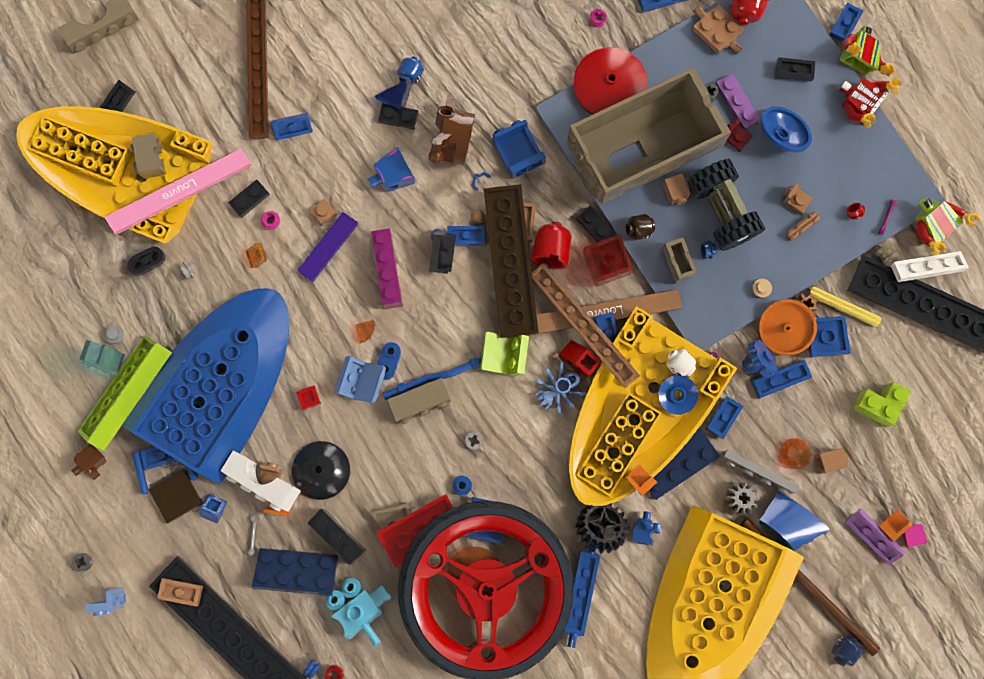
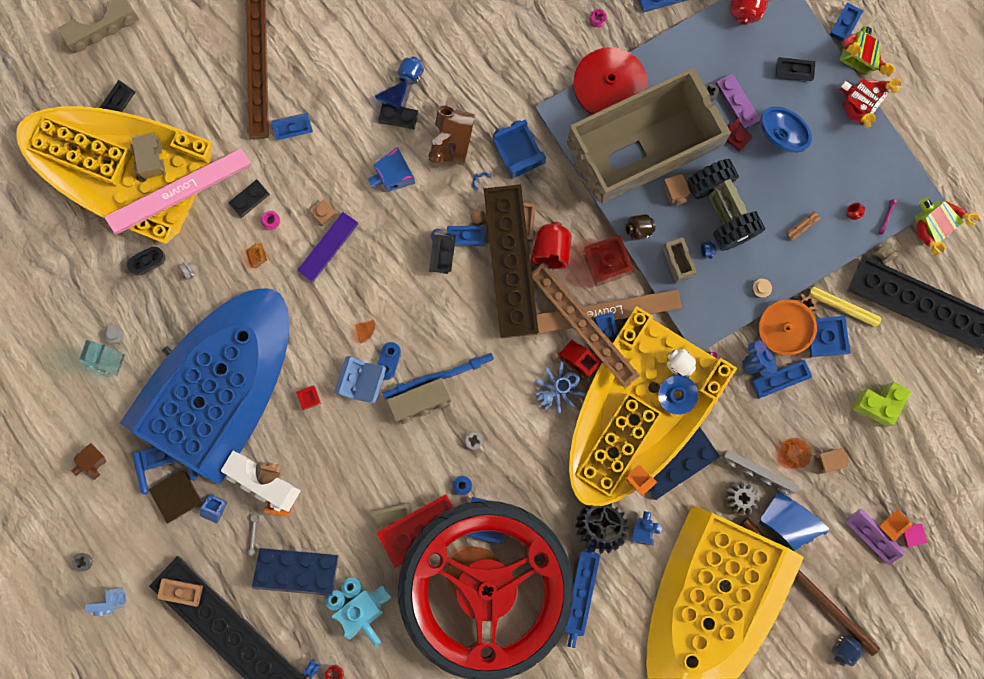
(124, 392): lime arch -> none
(334, 470): black dish -> none
(336, 536): black brick -> none
(387, 268): magenta brick -> none
(504, 354): lime bracket -> none
(595, 224): black plate -> none
(718, 29): medium nougat plate -> none
(724, 417): blue plate -> none
(797, 199): medium nougat bracket -> none
(929, 266): white plate -> none

